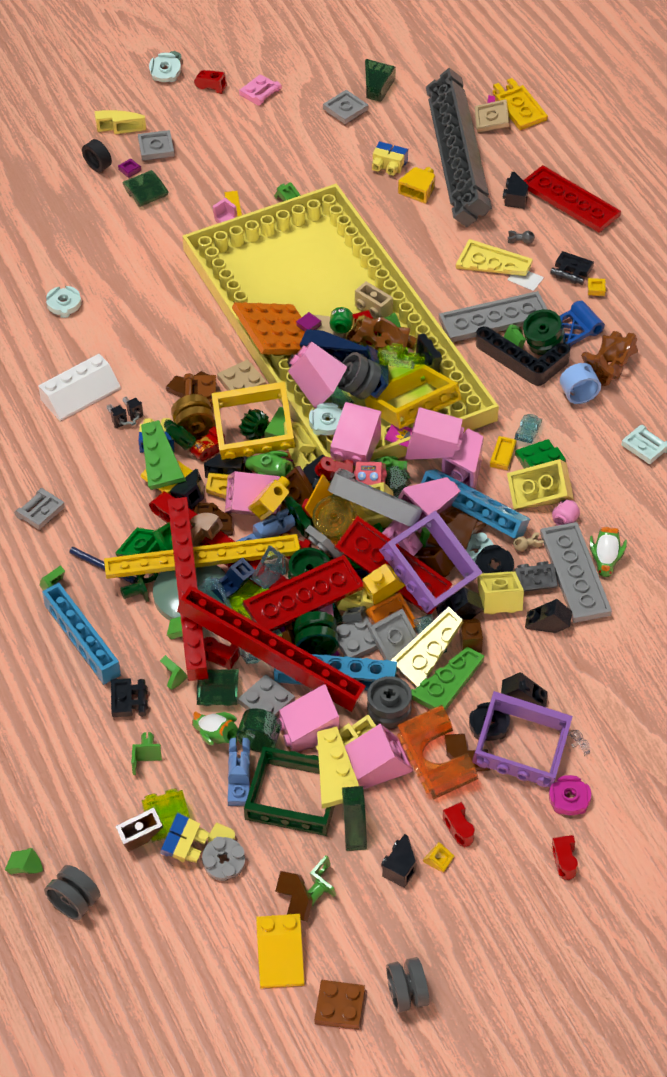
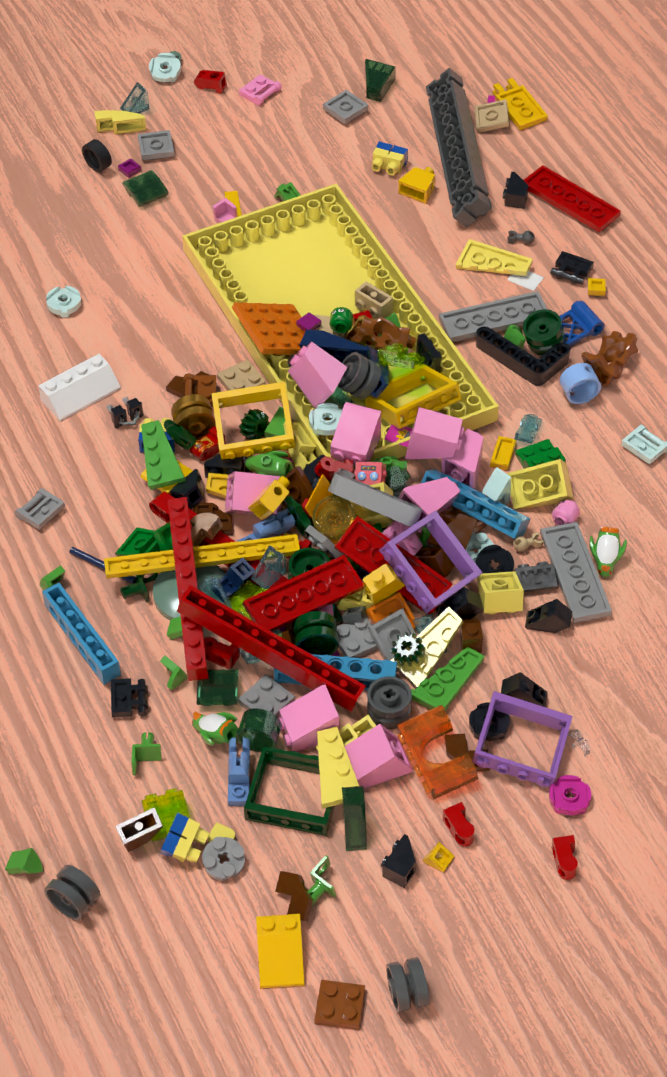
(137, 100): none -> clear light blue slope
(402, 654): none -> dark green gear
(498, 487): none -> light aqua slope

